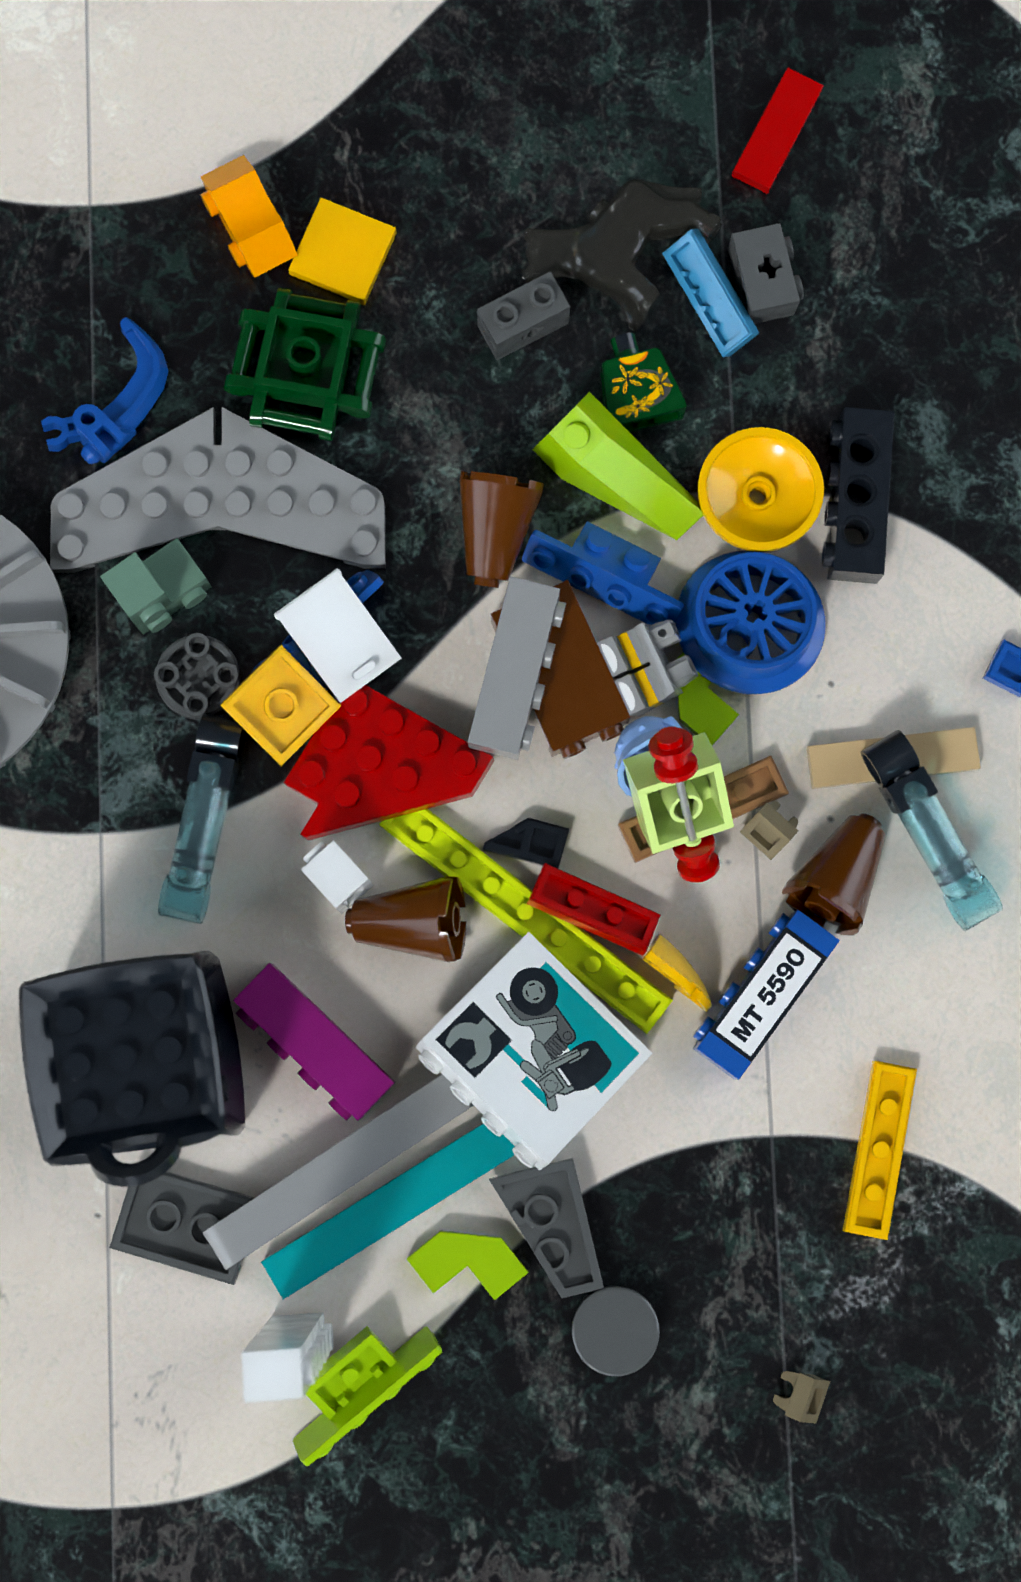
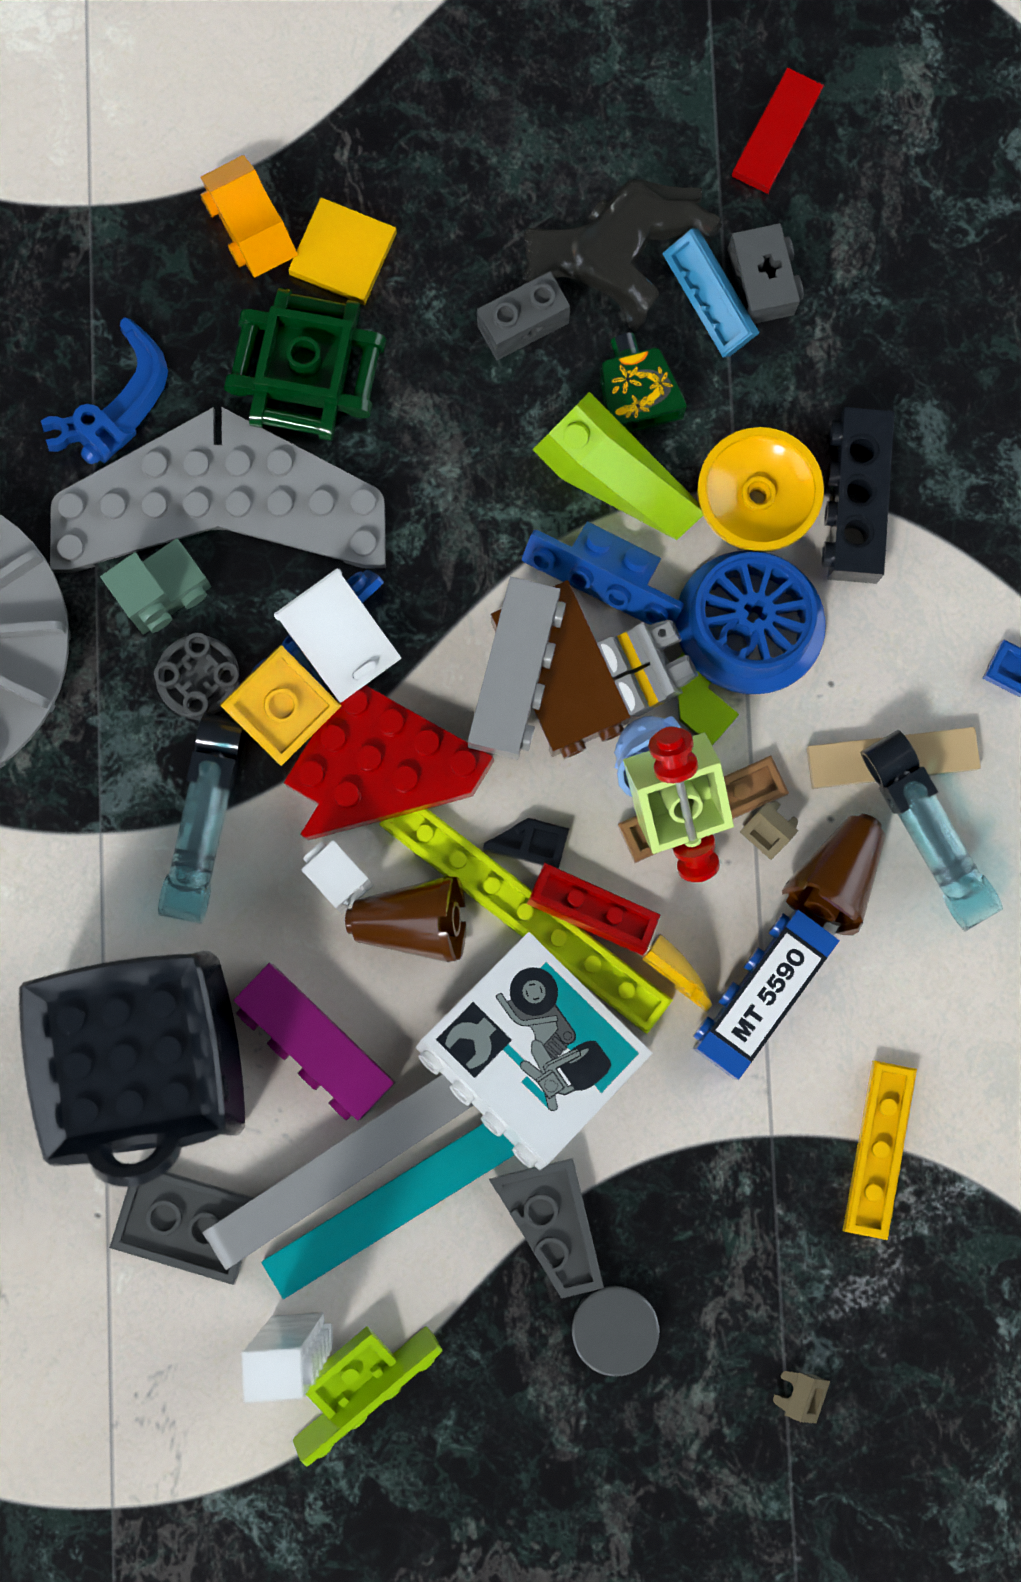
(452, 1251): lime tile -> none
(495, 523): reddish brown cone -> none

